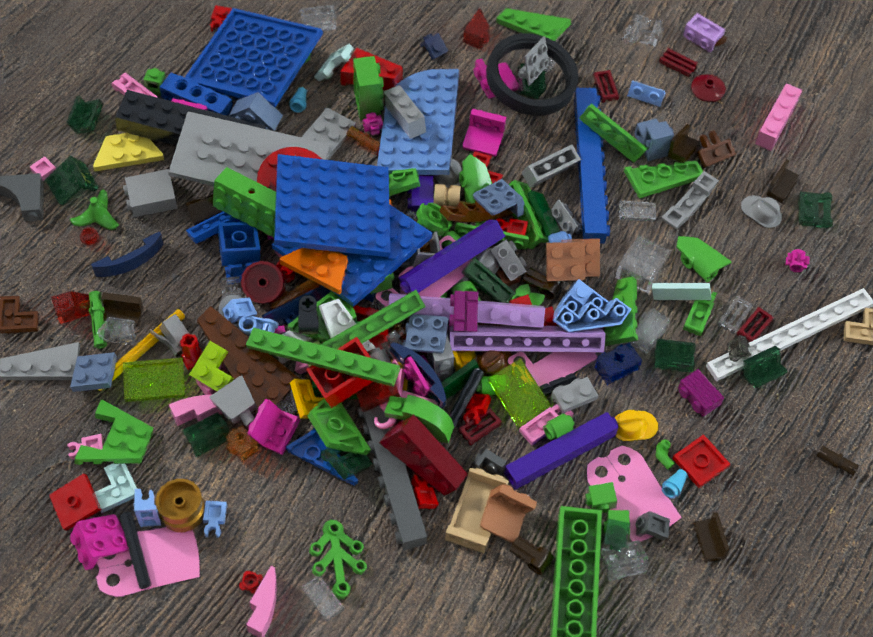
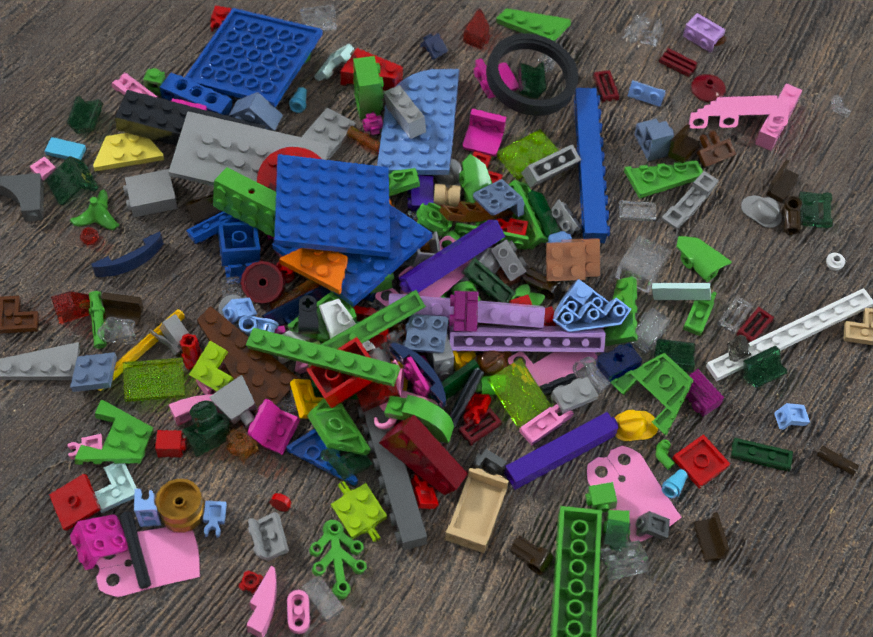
(64, 149): none -> medium azure tile
(170, 443): none -> red brick
(207, 419): none -> clear green piece
(268, 537): none -> light grey bracket
(280, 502): none -> red tile
(298, 613): none -> bright pink plate
(359, 511): none -> lime plate
(506, 512): nougat bracket -> none
(526, 152): none -> clear neon green plate
(535, 62): light grey hinge -> none
(558, 426): bright green brick -> none
(591, 371): none -> clear piece
(612, 133): bright green fence -> none
(664, 381): none -> bright green wing
(749, 105): none -> bright pink piece
(761, 454): none -> dark green tile
(791, 216): none -> dark brown piece
(791, 415): none -> light blue bracket
(797, 260): dark pink gear -> none
(834, 265): none -> white plate
(838, 106): none -> clear arm

